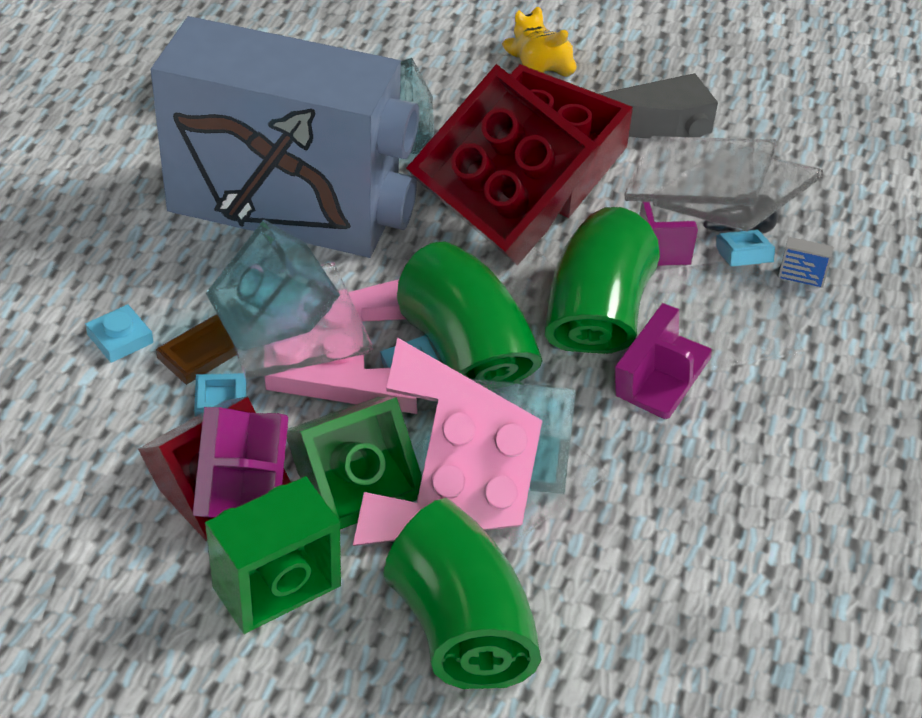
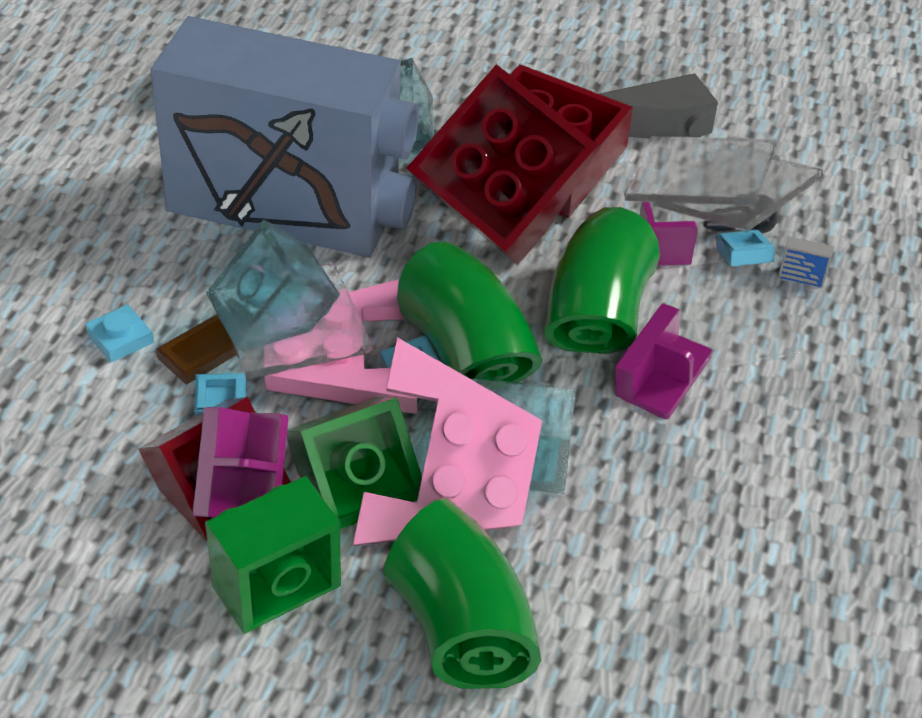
(540, 47): yellow animal -> none

